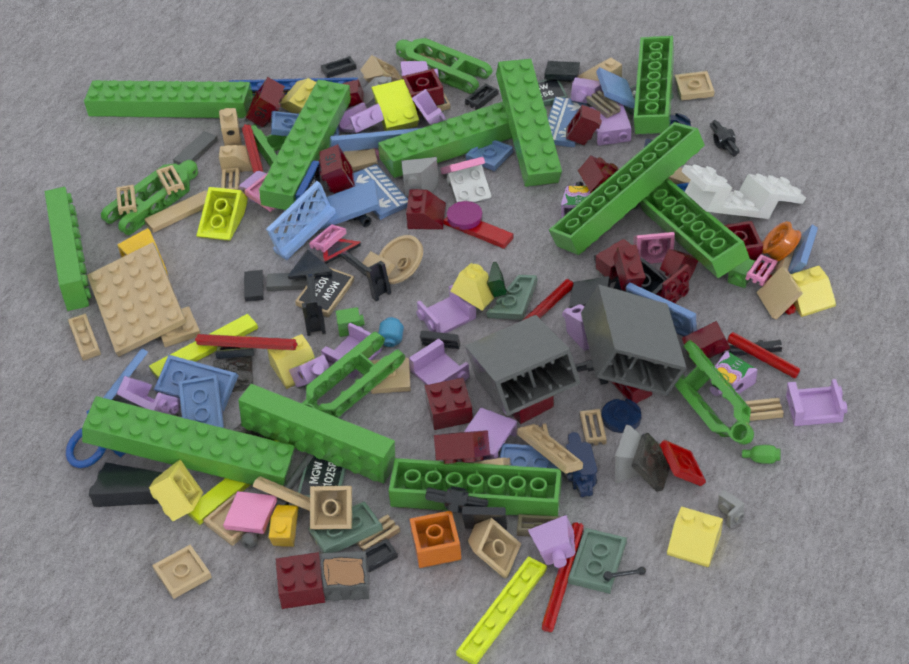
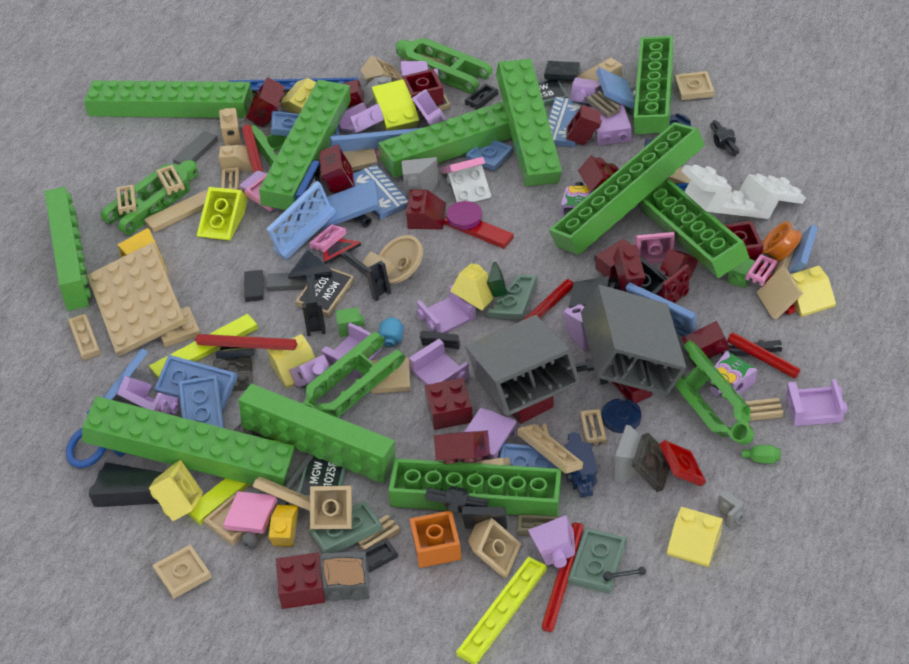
(338, 67): black tile -> none

